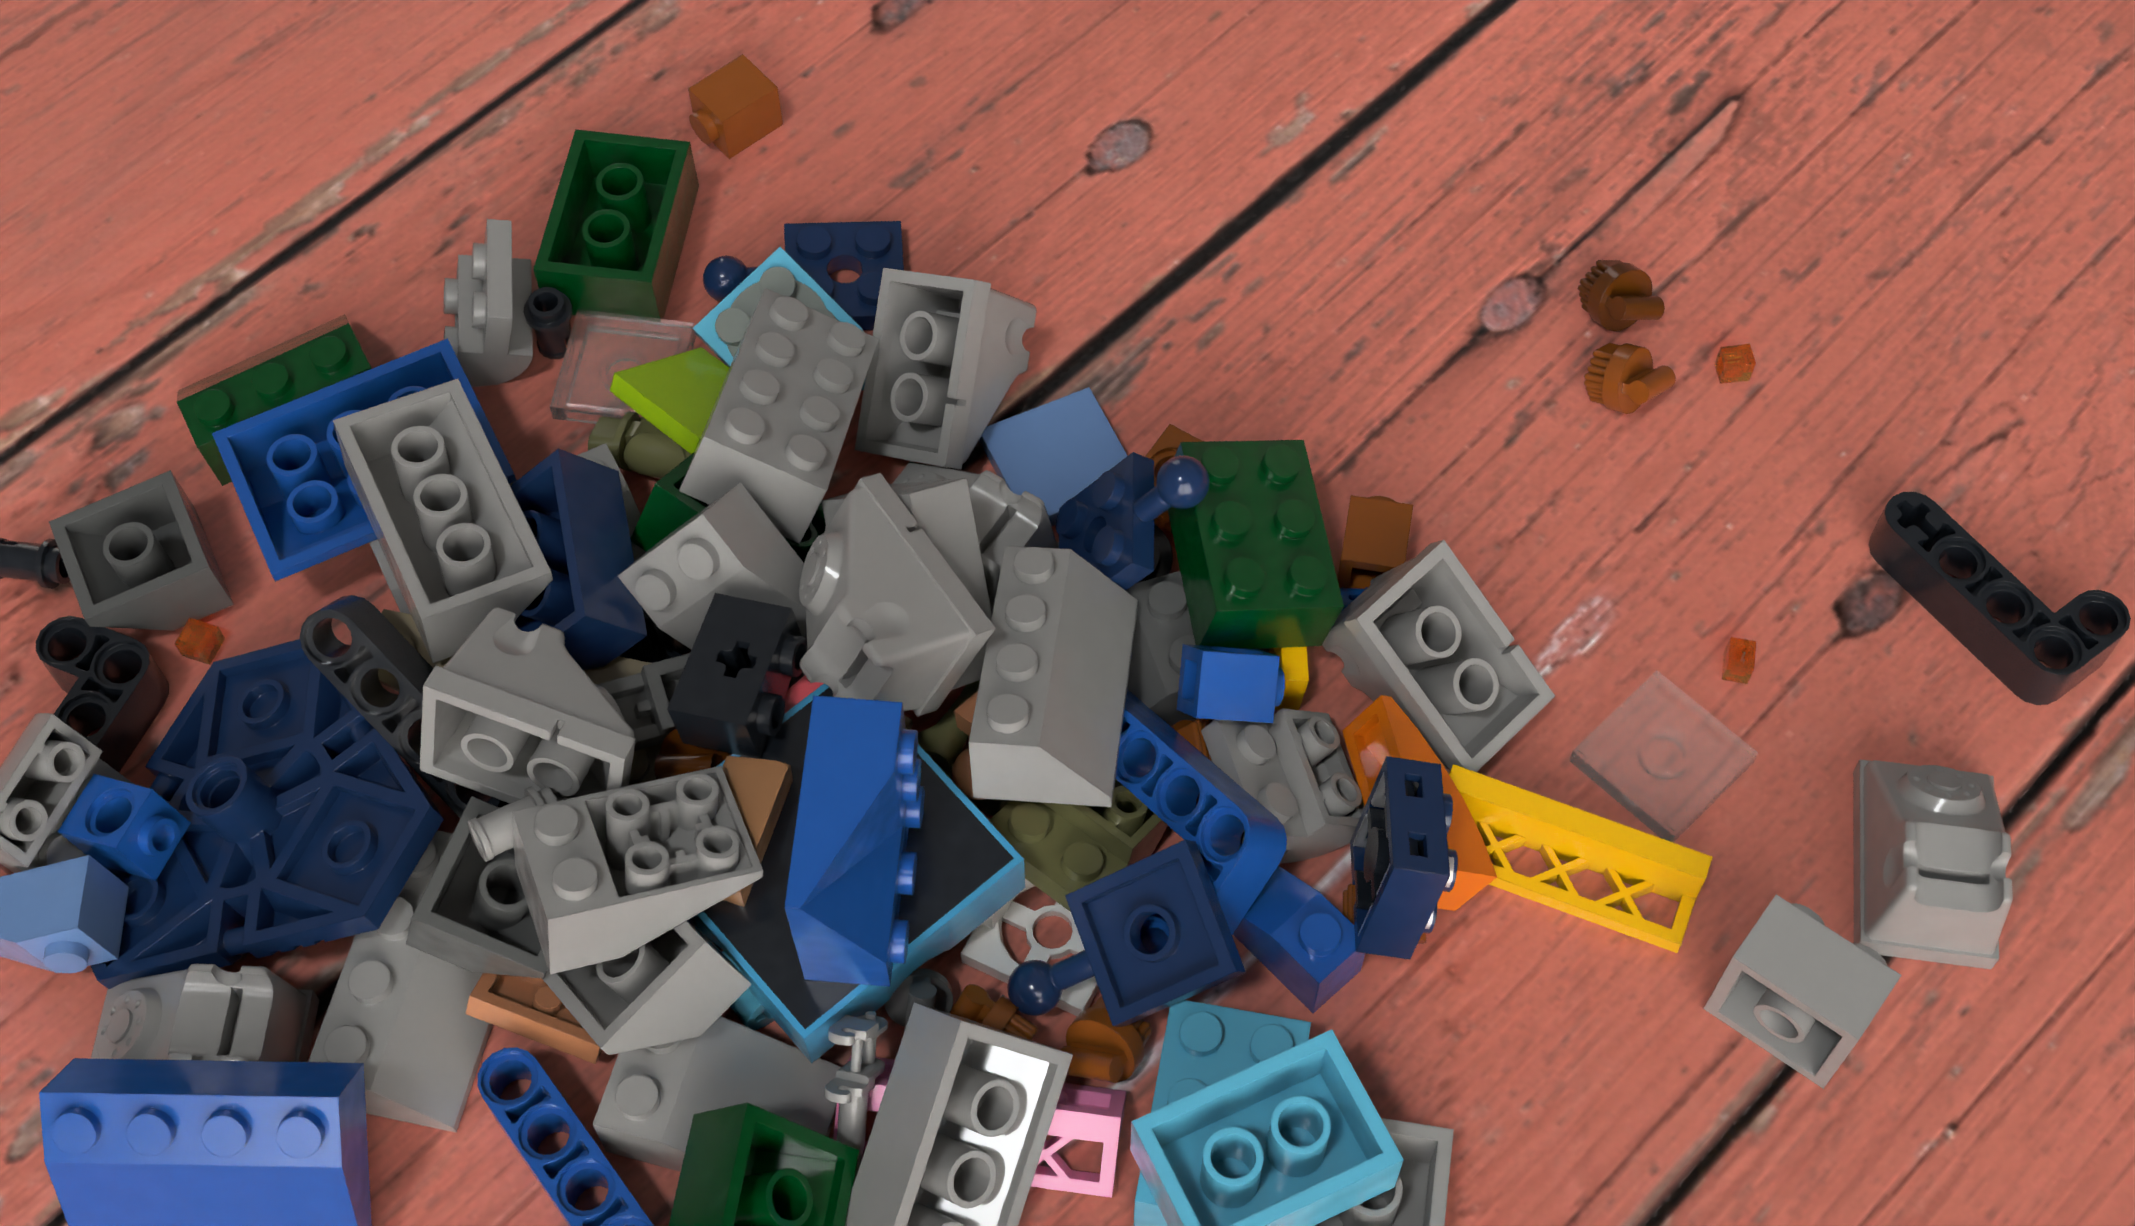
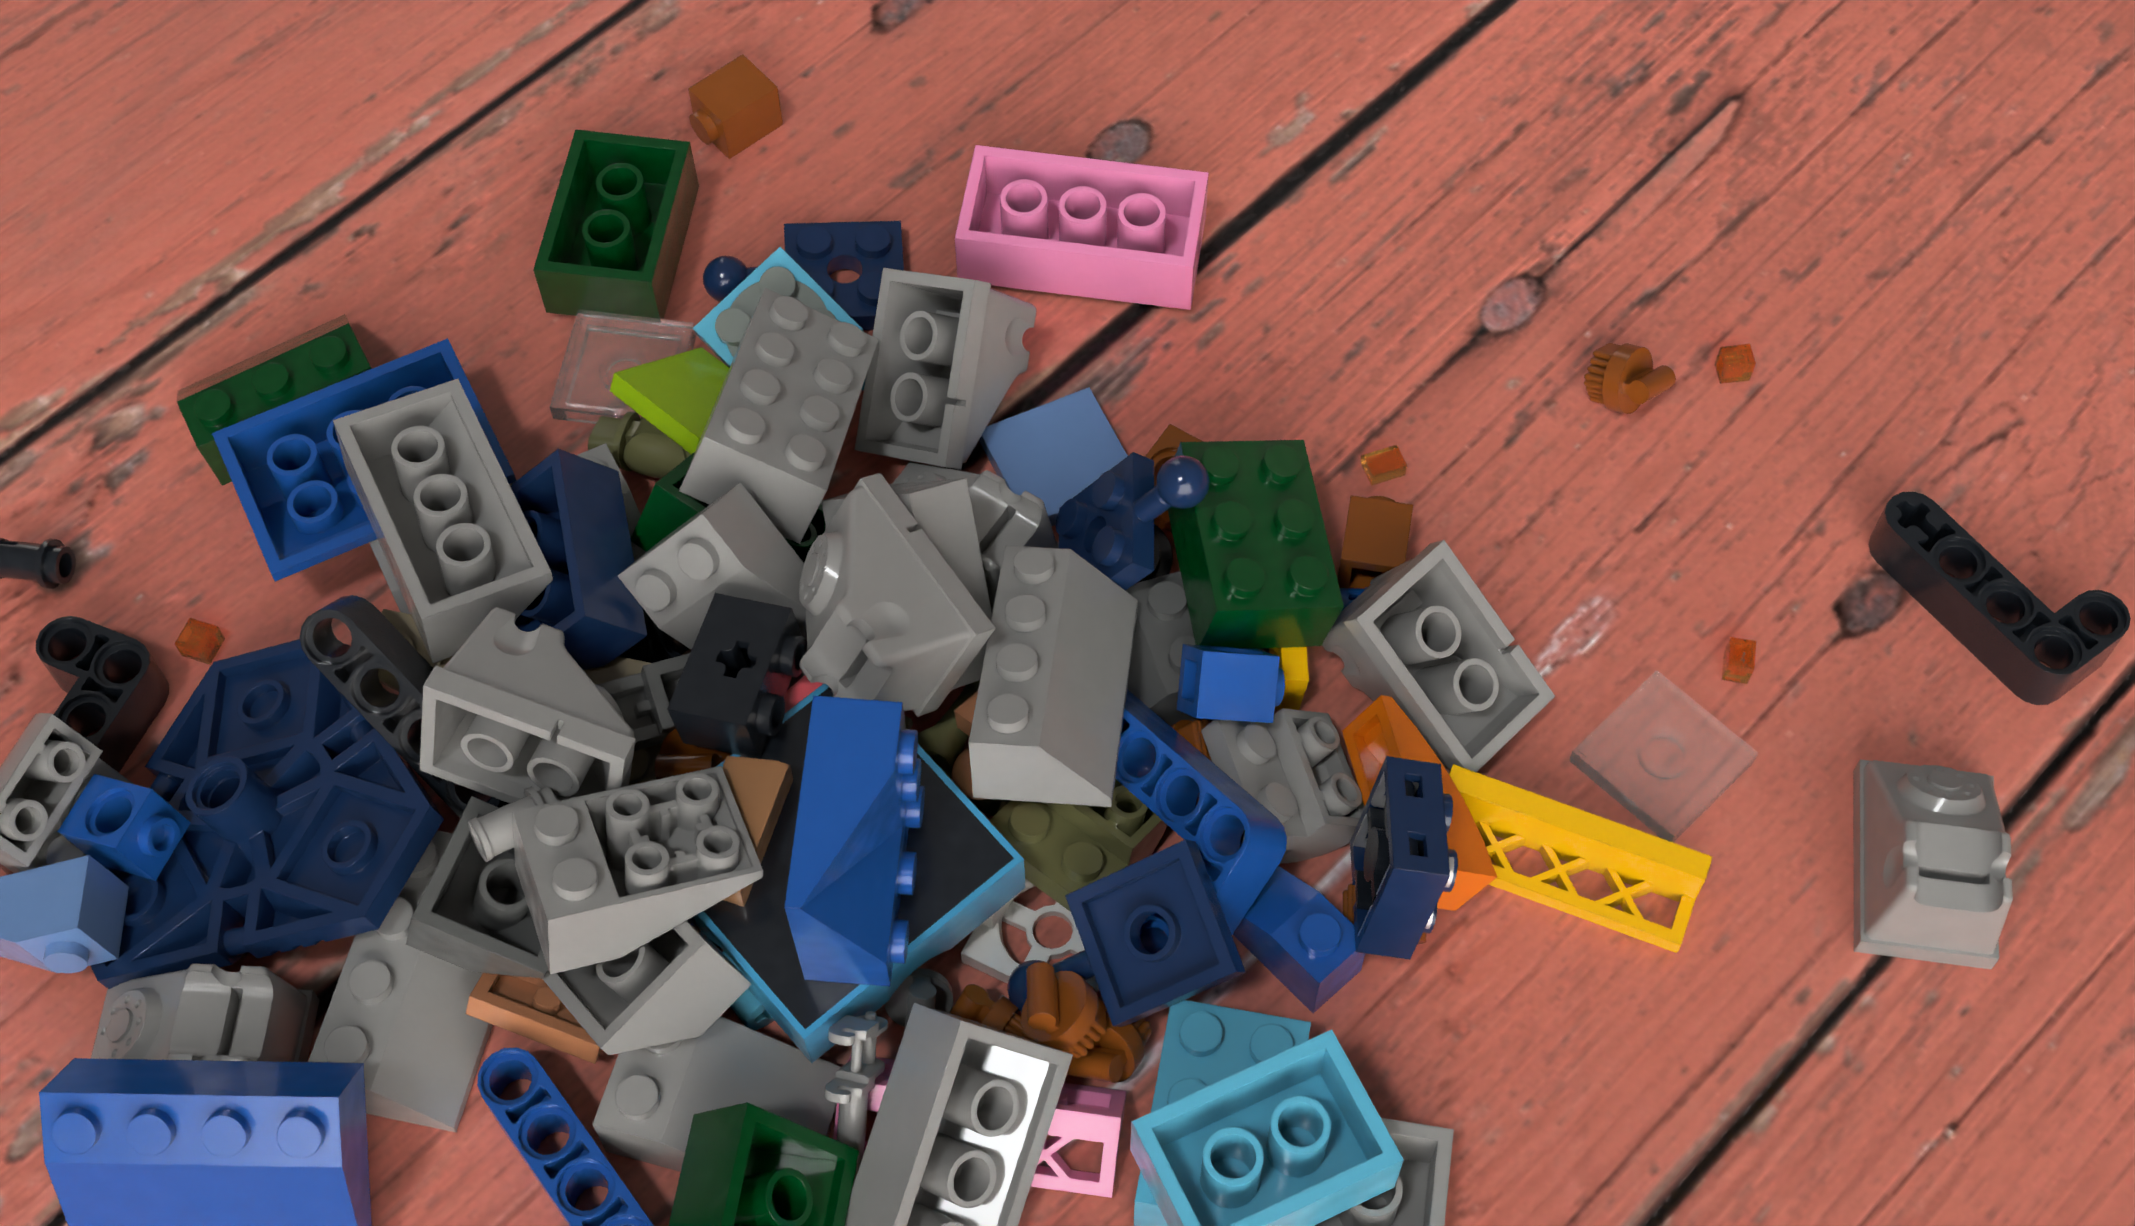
(141, 559): dark grey slope -> none
(488, 309): light grey brick -> none
(549, 315): black pin -> none
(1062, 1010): none -> dark orange piece
(1082, 226): none -> bright pink brick
(1383, 464): none -> clear orange piece
(1619, 295): reddish brown piece -> none
(1801, 990): light grey brick -> none

